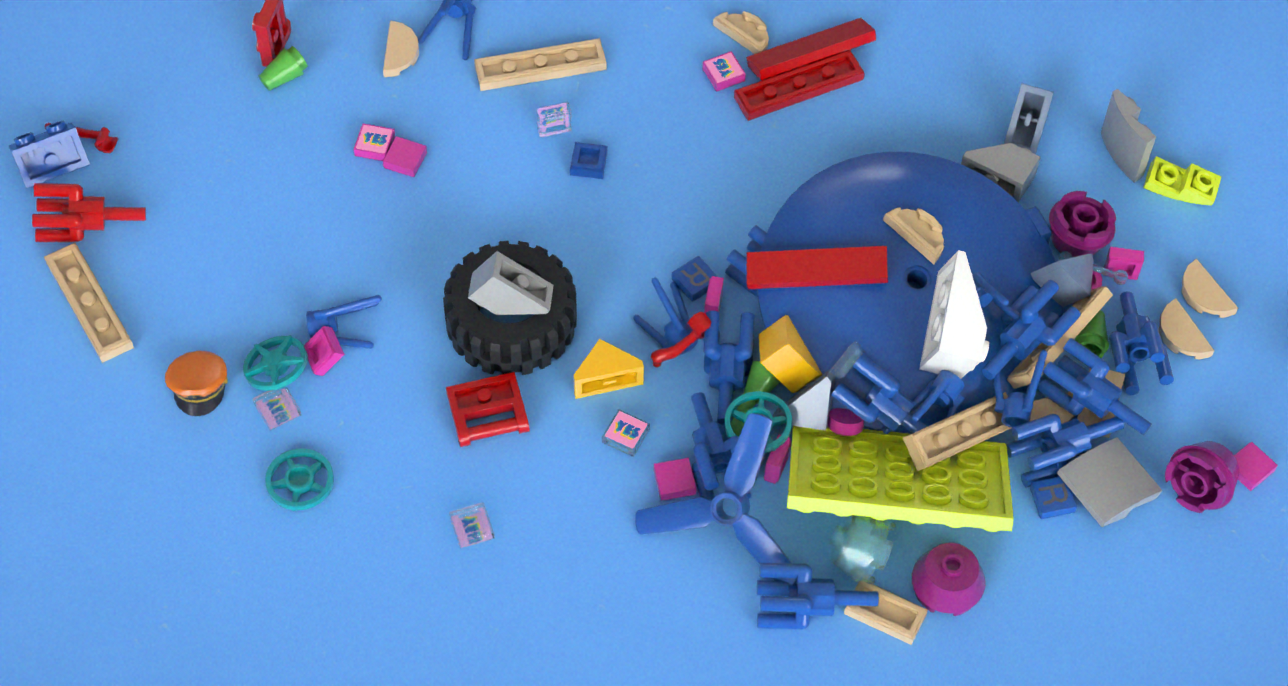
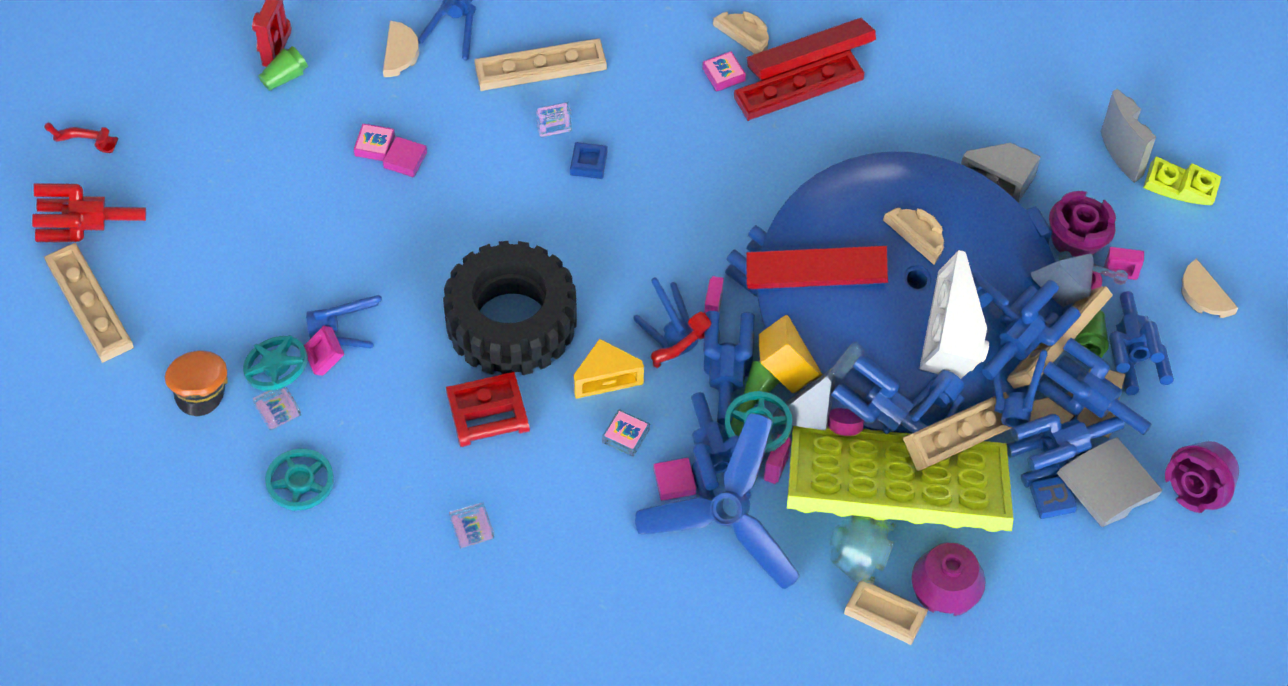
(48, 153): bracket -> none
(509, 288): light grey slope -> none
(693, 278): blue tile -> none
(805, 597): blue plant -> none
(1029, 117): sand blue slope -> none
(1181, 333): tan tile -> none
(1254, 466): dark pink tile -> none

